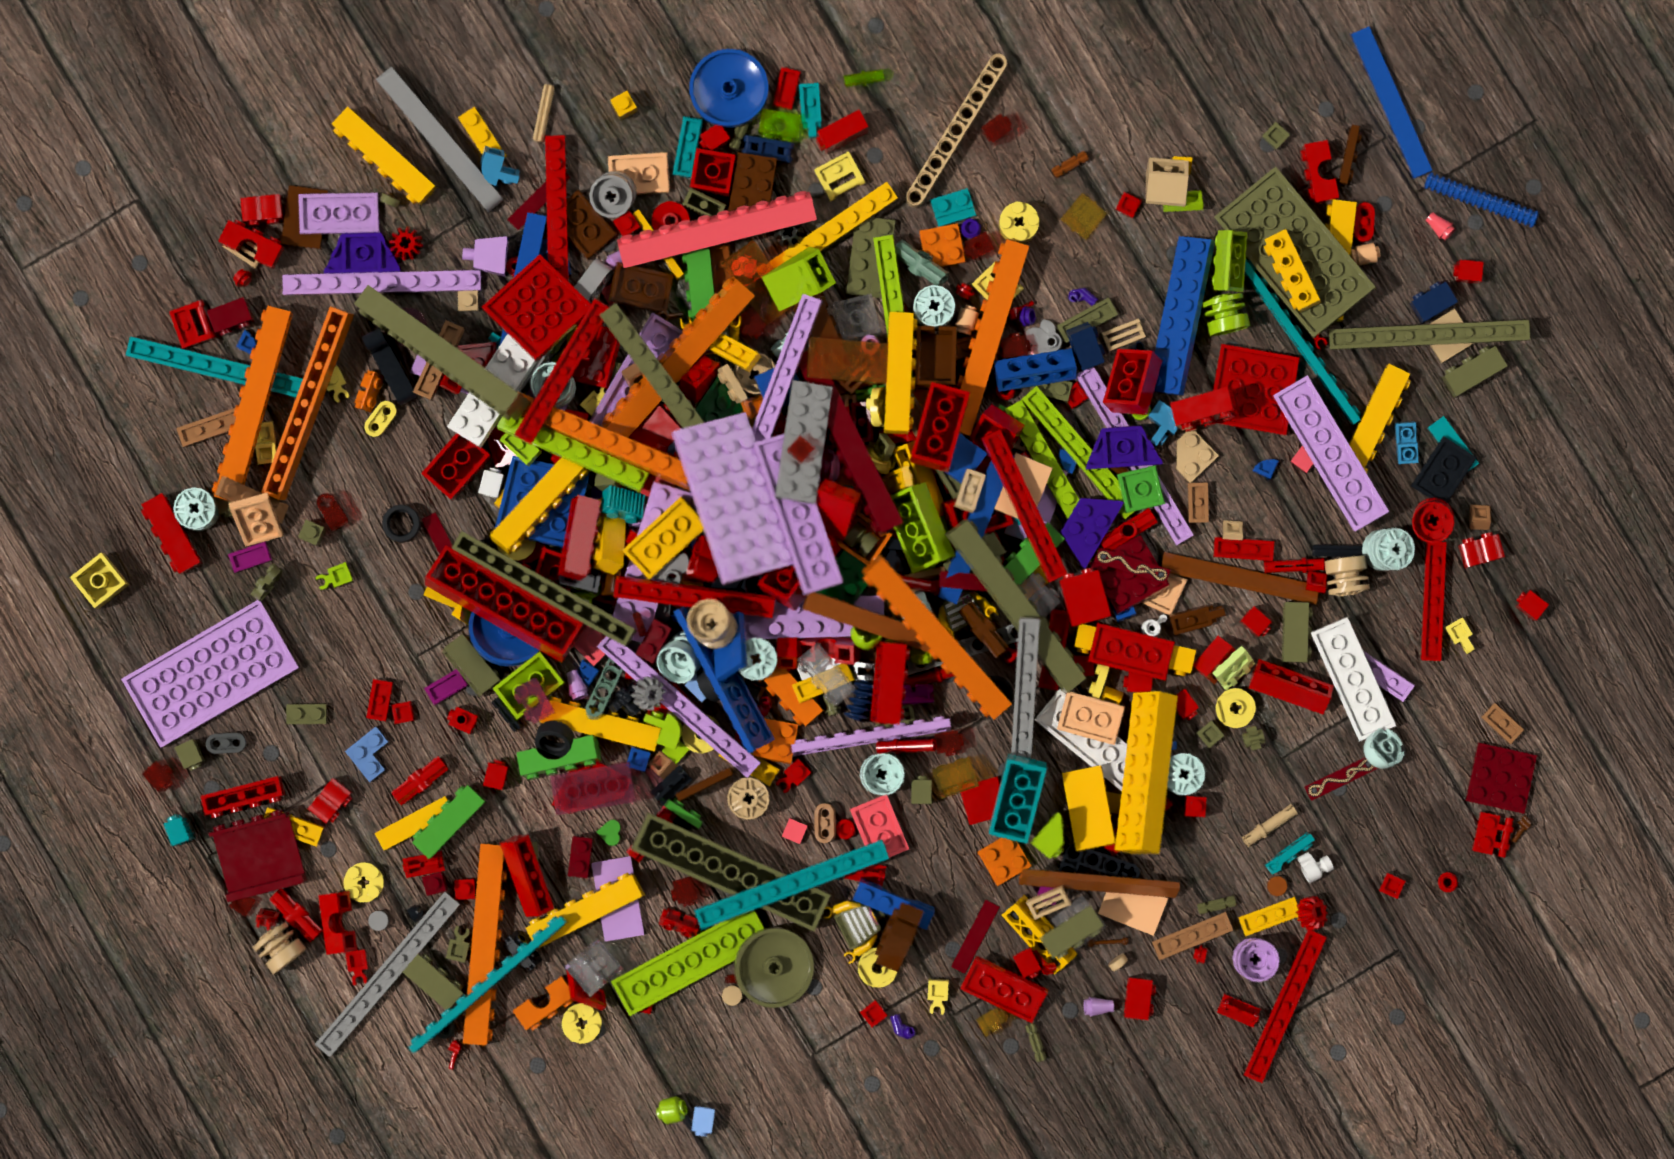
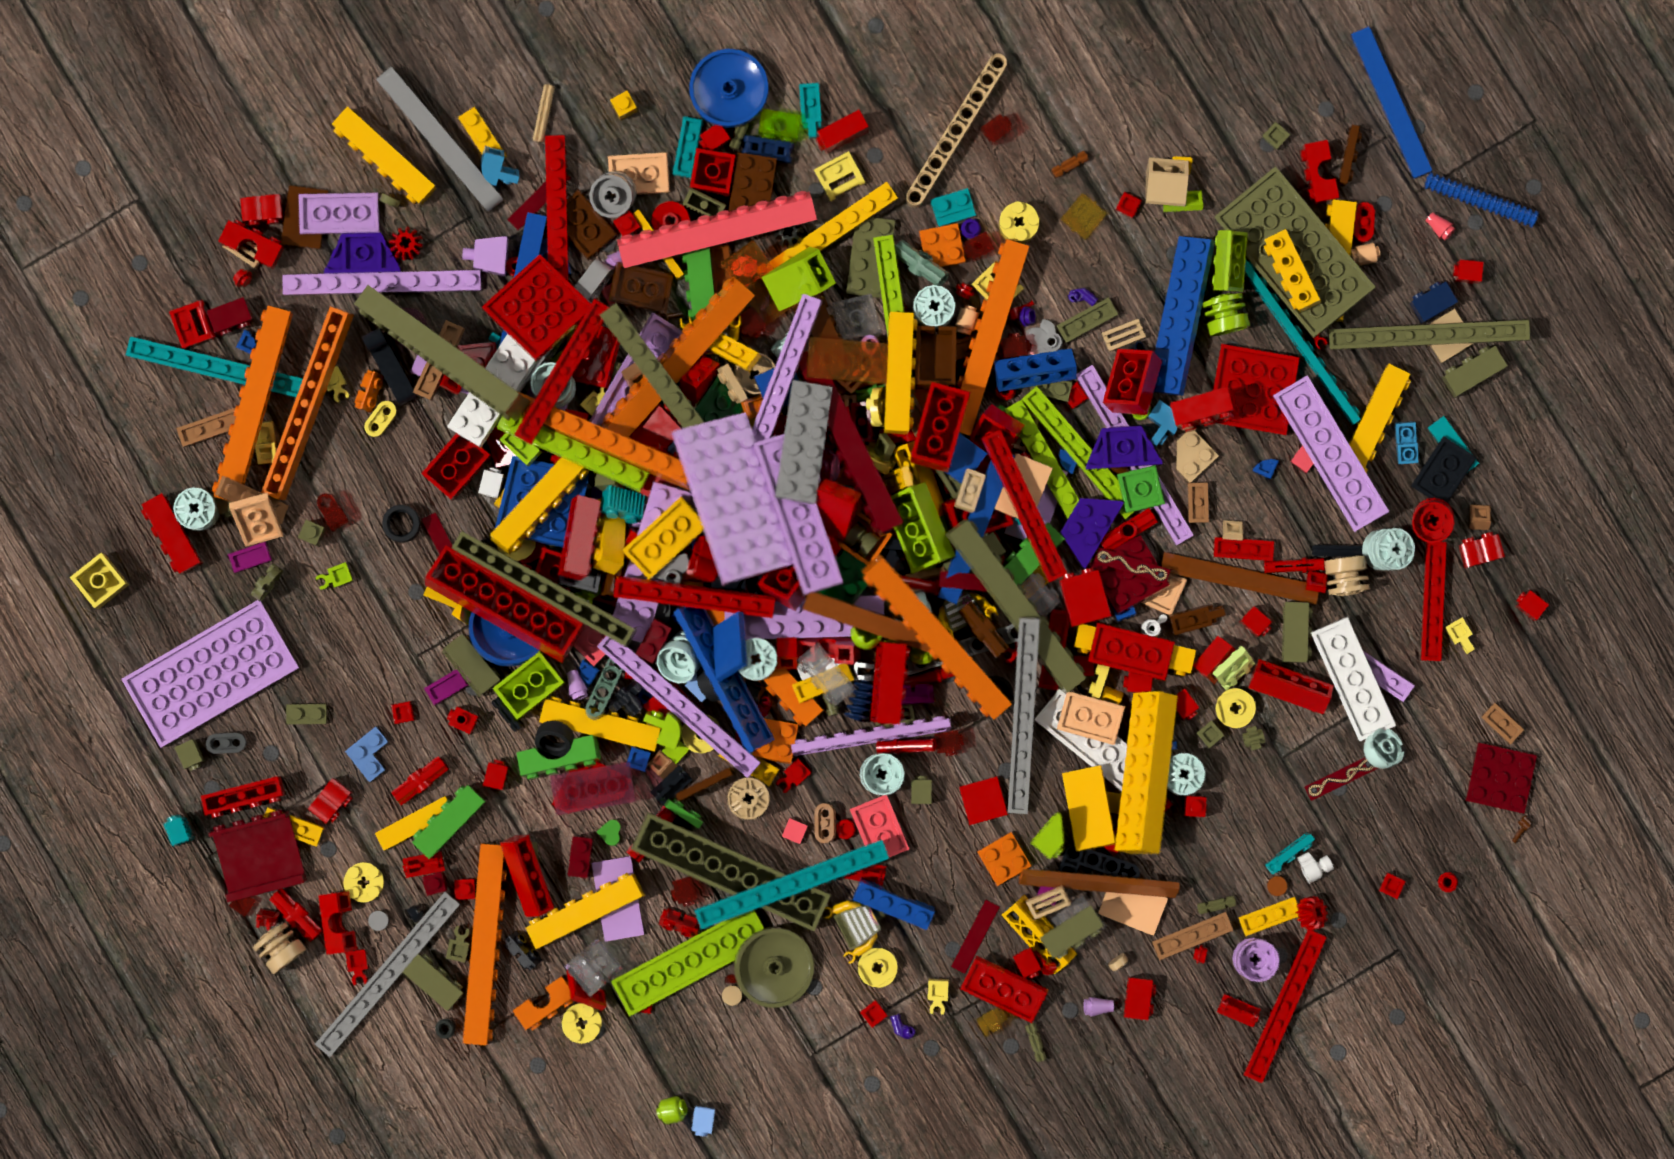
(159, 776): clear red brick -> none
(379, 700): red plate -> none
(455, 1047): red hand -> none
(467, 300): tan plate -> none
(481, 988): teal plate -> none
(542, 710): clear pink brick -> none
(639, 624): clear red tile -> none
(648, 693): light grey gear -> none
(704, 617): tan wheel -> none
(786, 88): red tile -> none
(800, 449): clear red tile -> none
(863, 78): clear neon green pin -> none
(898, 936): reddish brown piece -> none
(955, 777): clear yellow brick -> none
(1017, 798): teal brick -> none
(1085, 346): dark blue brick -> none
(1124, 941): reddish brown hinge -> none
(1261, 831): tan pin -> none
(1486, 834): red plate -> none

